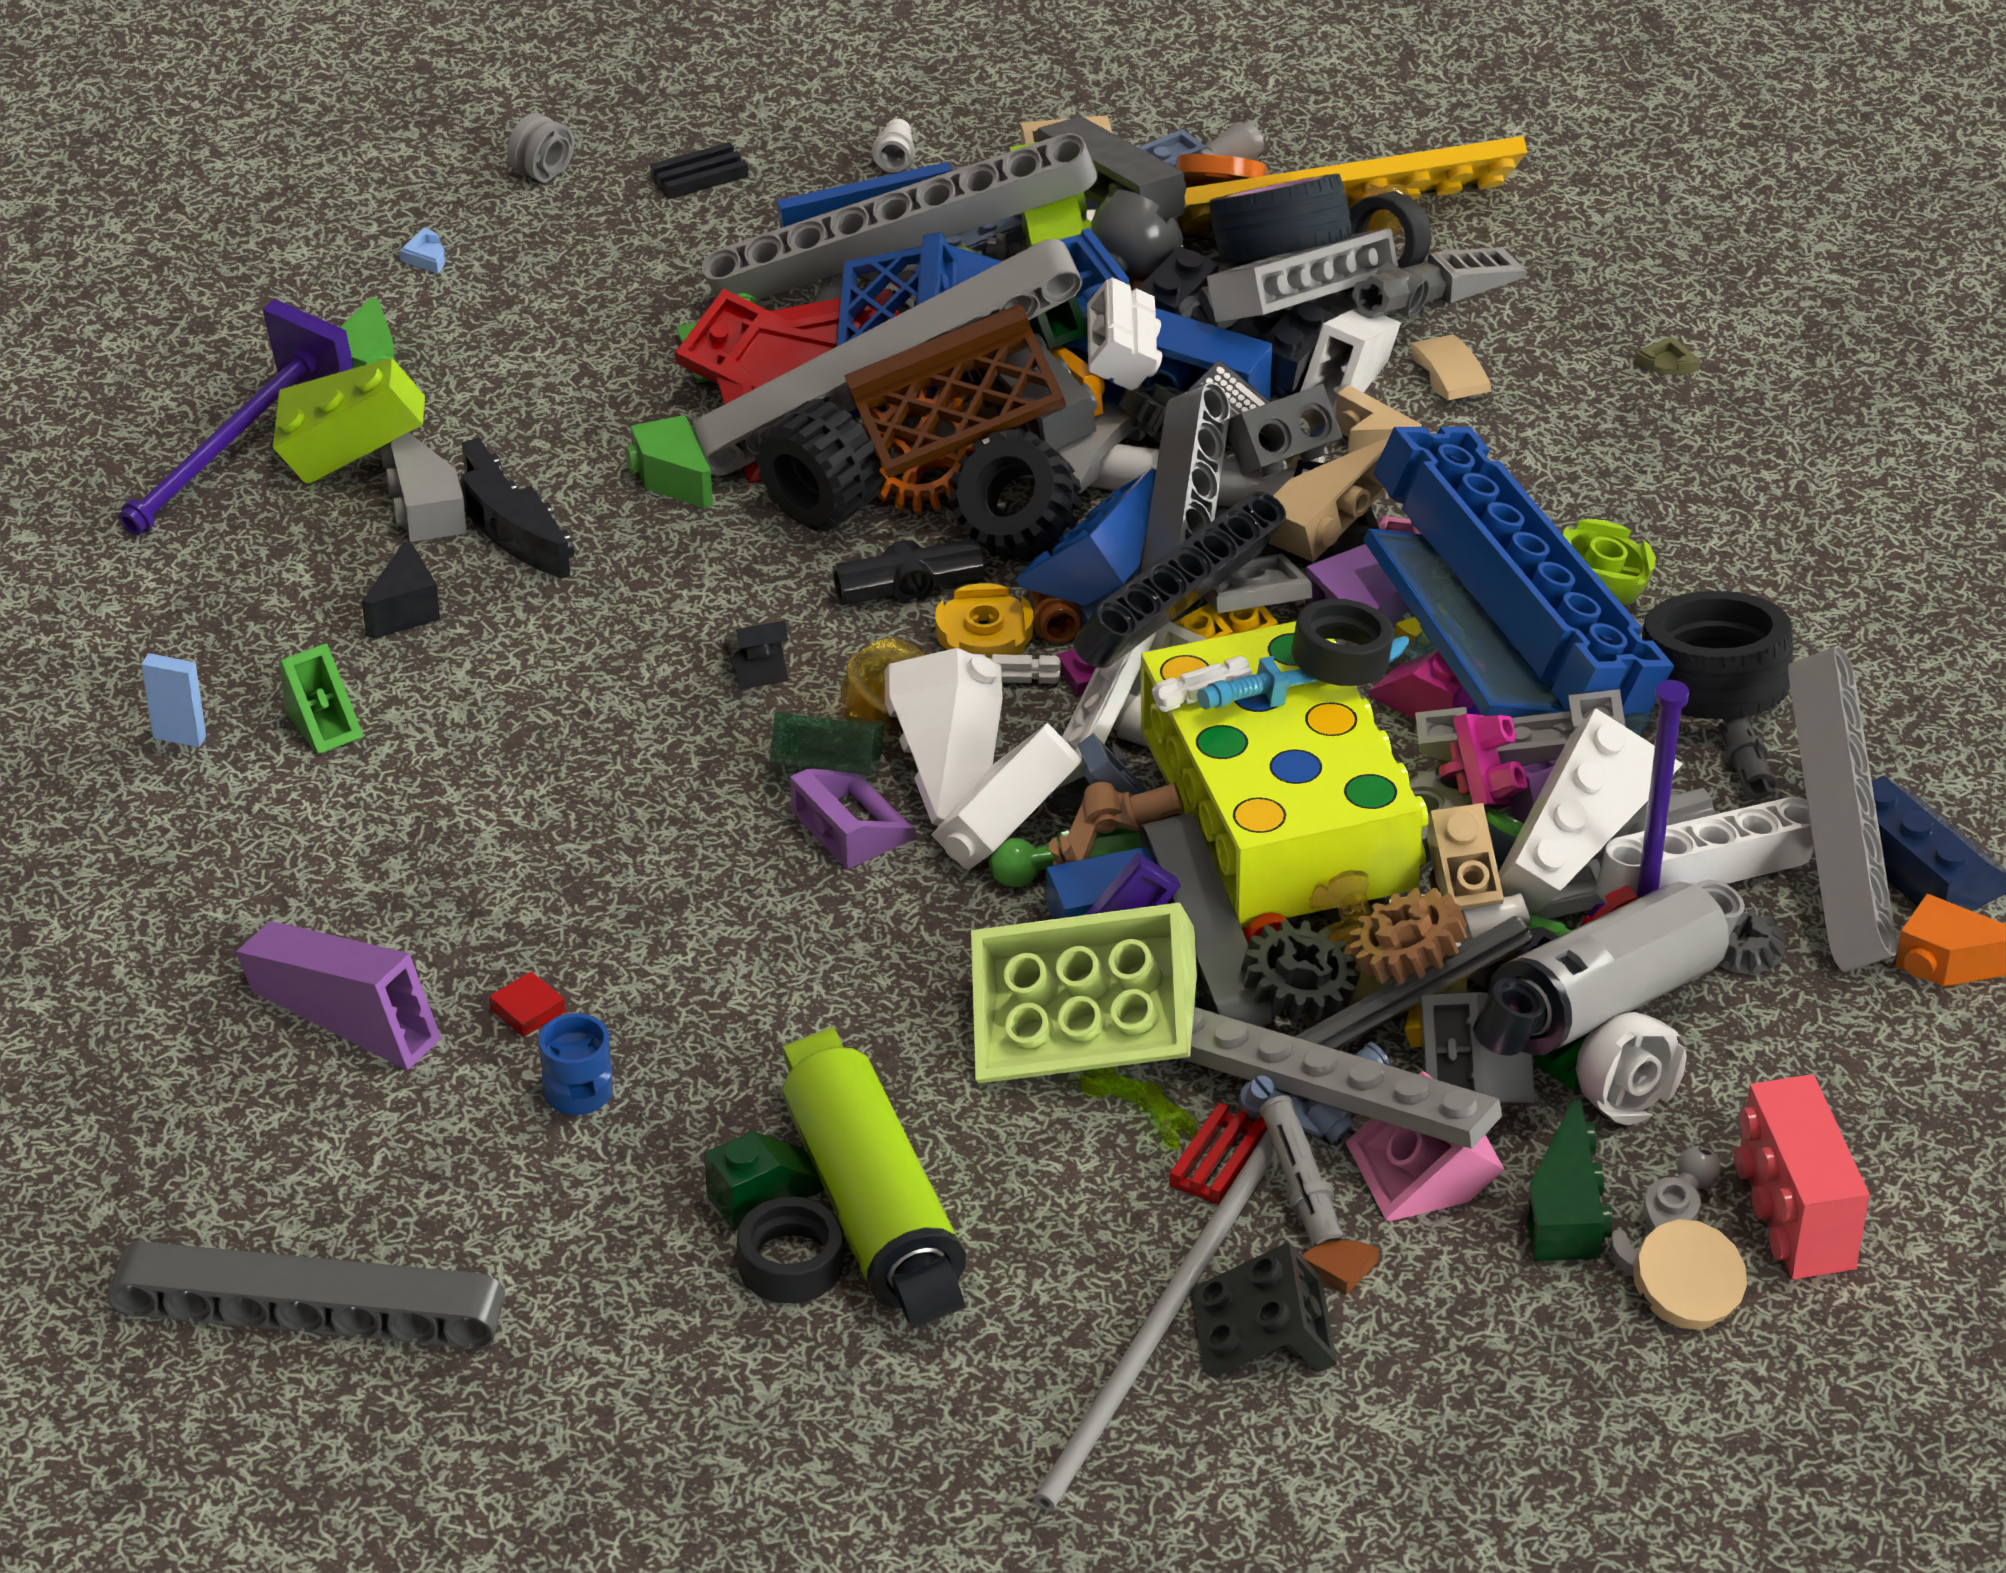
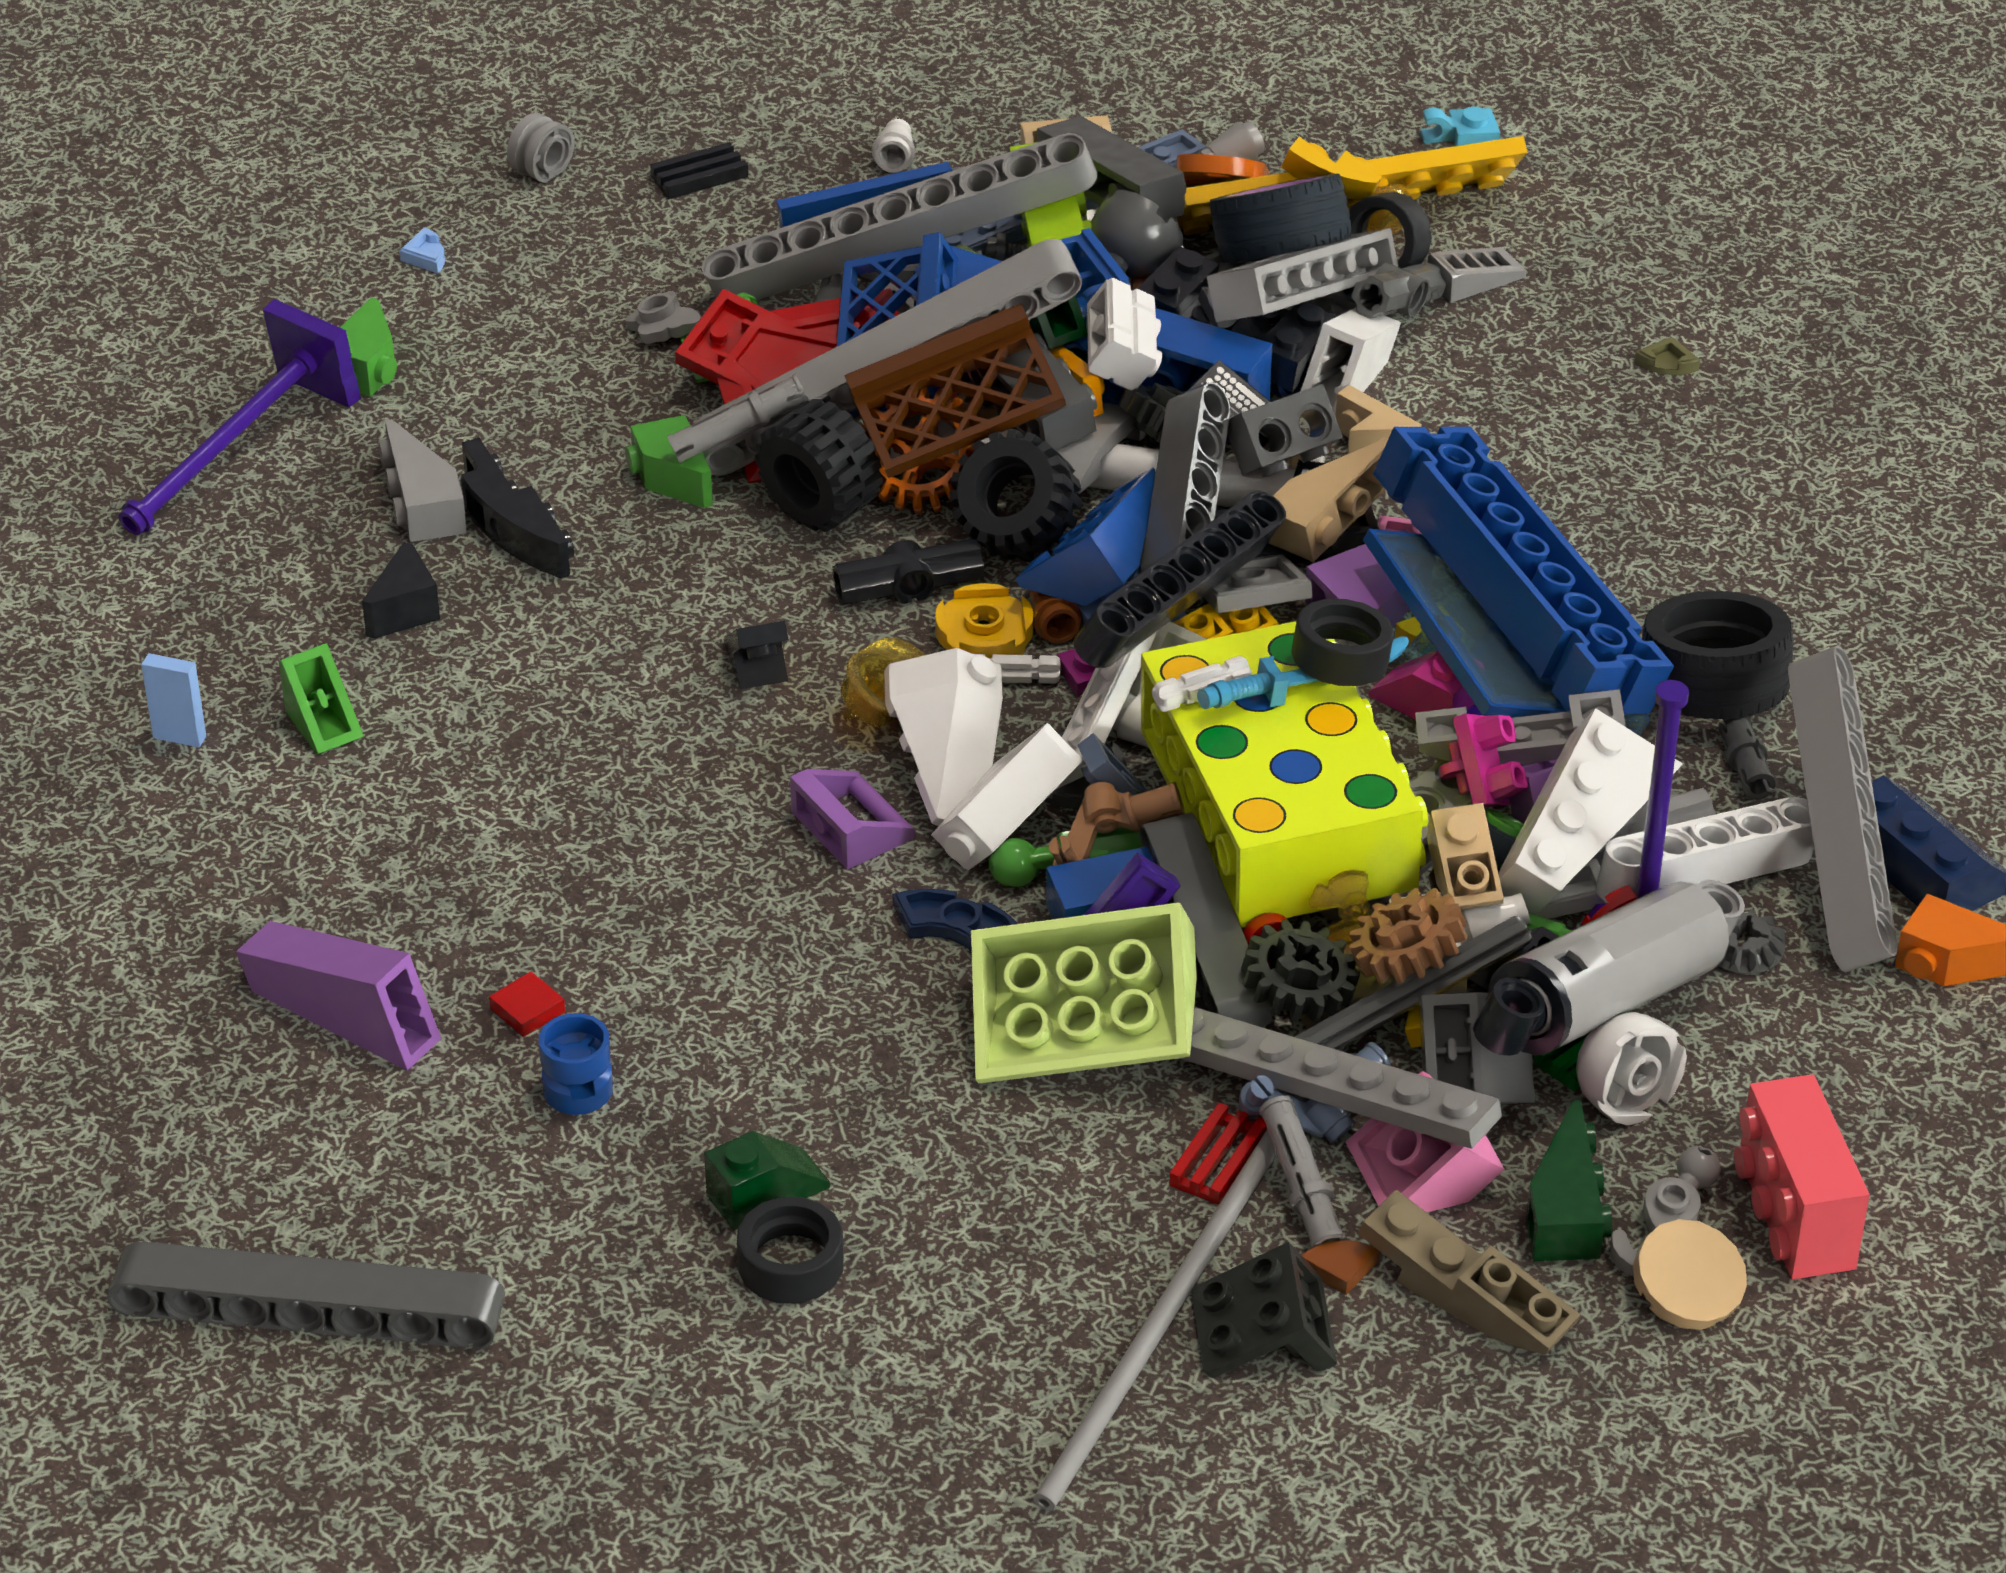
(345, 417): lime wedge -> none
(661, 318): none -> light grey animal
(738, 418): none -> light grey pin
(827, 741): clear green brick -> none
(873, 1179): lime piece -> none
(945, 915): none -> dark blue tile
(1147, 1096): clear neon green piece -> none
(1311, 160): none -> yellow slope
(1451, 367): tan slope -> none
(1461, 126): none -> medium azure plate
(1472, 1286): none -> dark tan slope
(1613, 557): lime cylinder -> none

